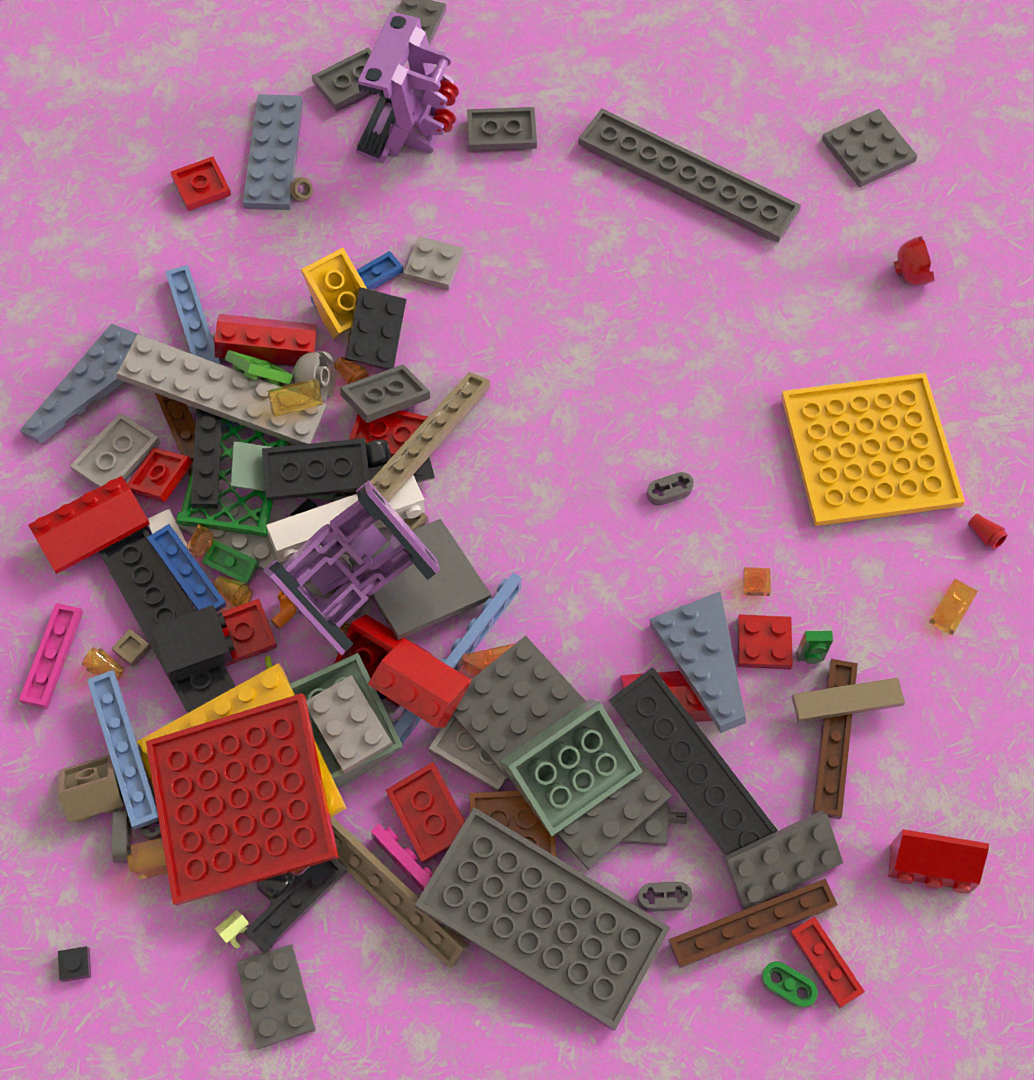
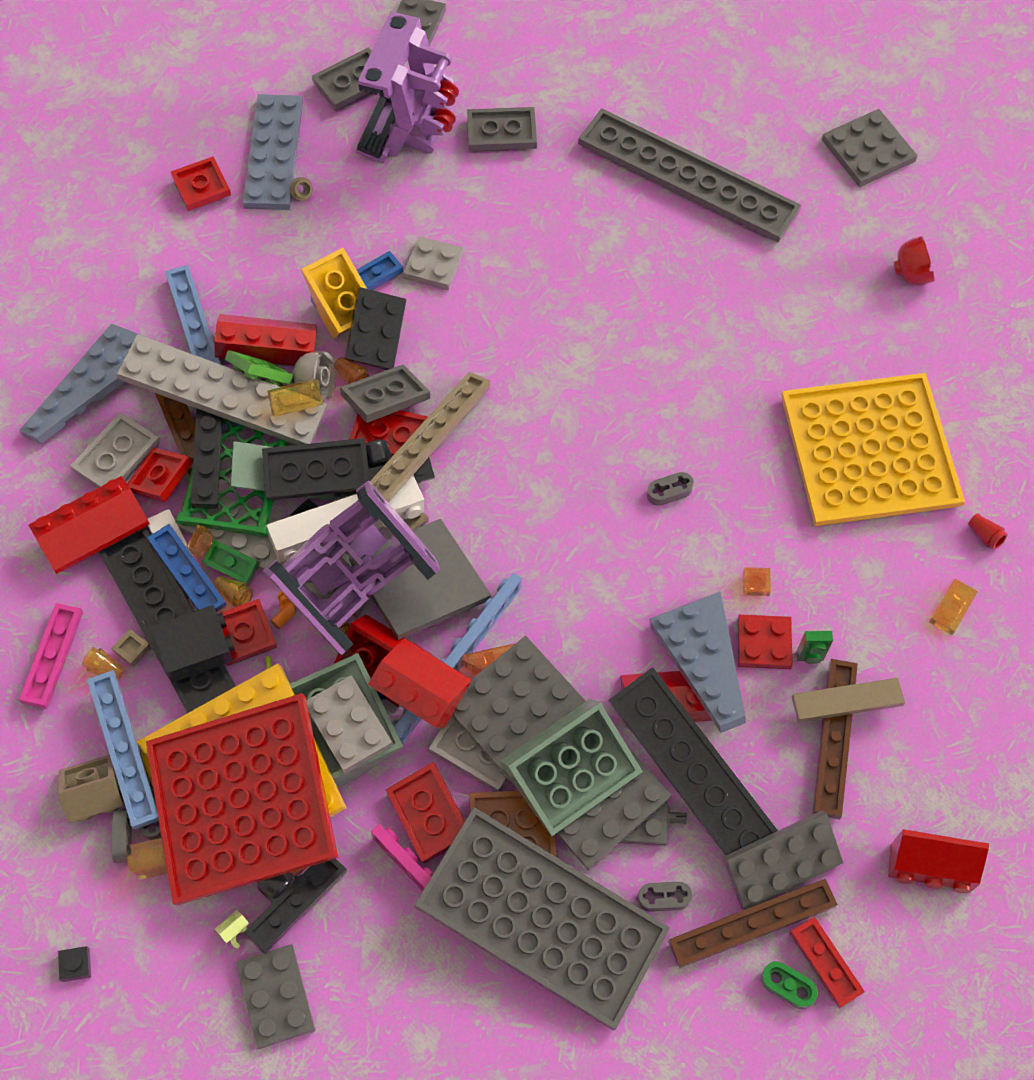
(396, 896): dark tan plate -> none

